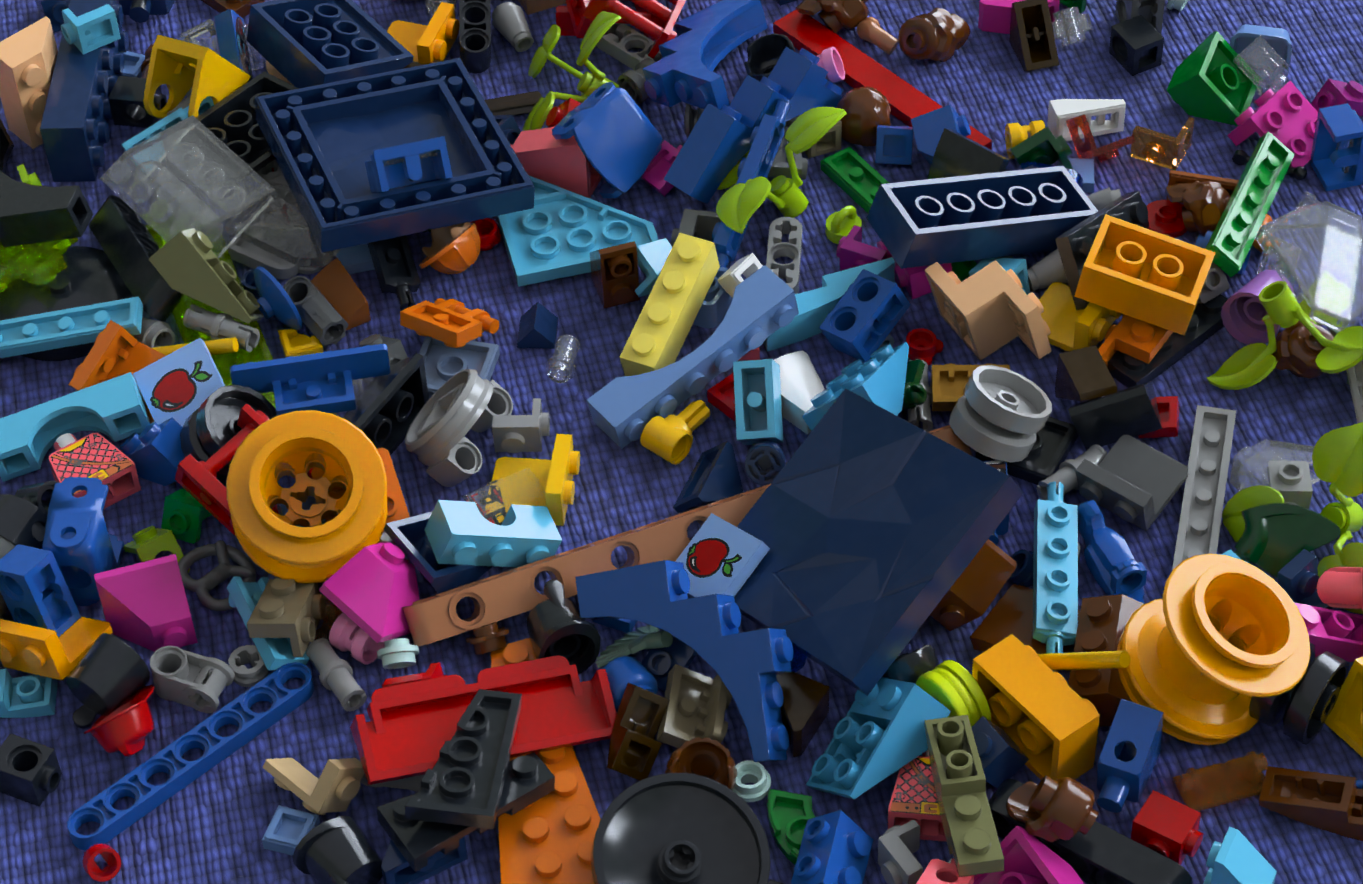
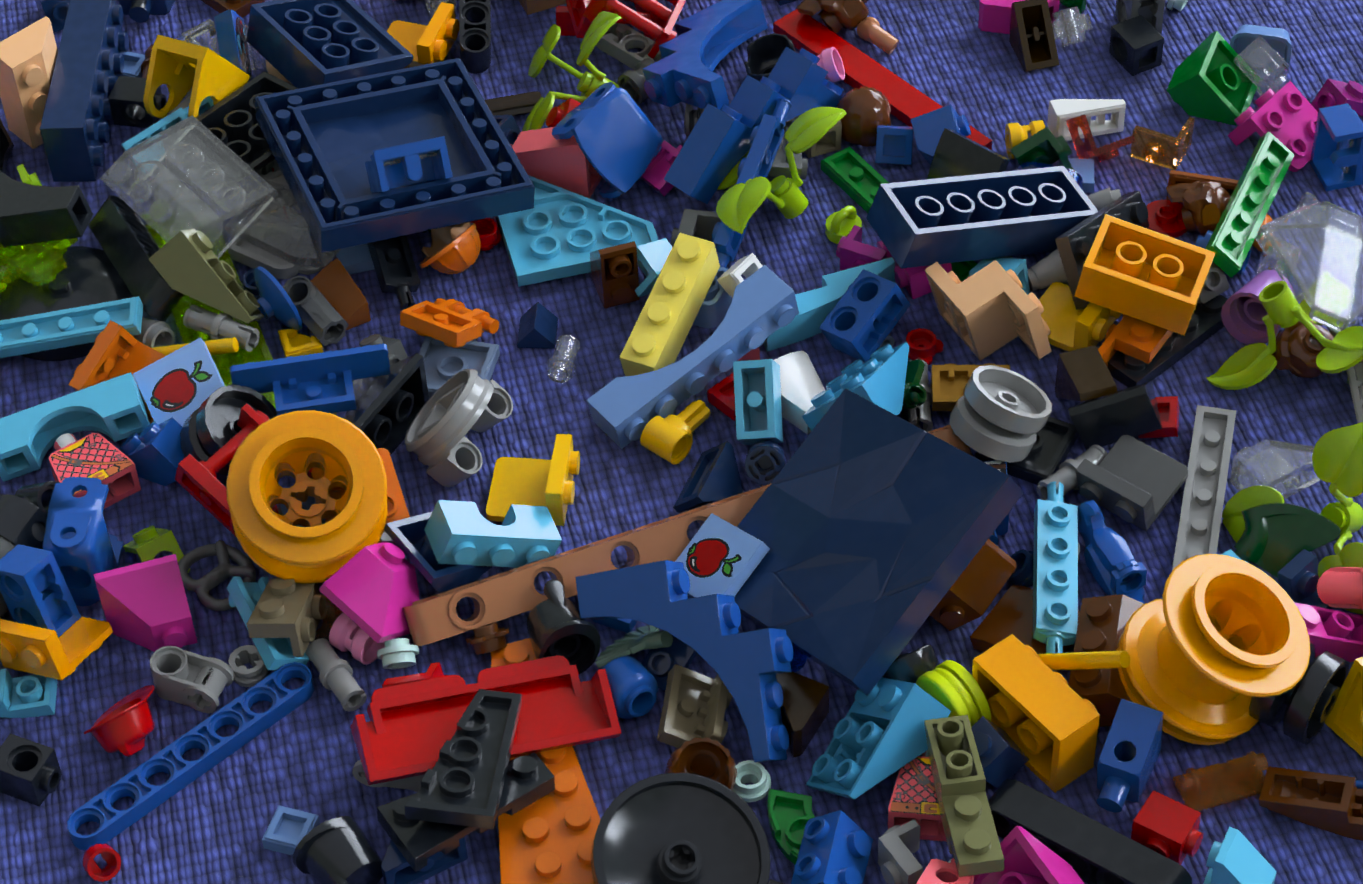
(90, 29): medium azure bracket -> none
(105, 678): black hat -> none
(184, 516): green bracket -> none
(324, 795): tan bracket -> none
(498, 495): clear piece -> none
(512, 25): light grey cone -> none
(521, 432): light grey bracket -> none
(633, 734): dark brown slope -> none
(793, 250): light grey beam -> none
(933, 35): reddish brown head -> none
(1053, 808): reddish brown head -> none
(1241, 157): black hinge -> none
(1292, 481): light grey bracket -> none

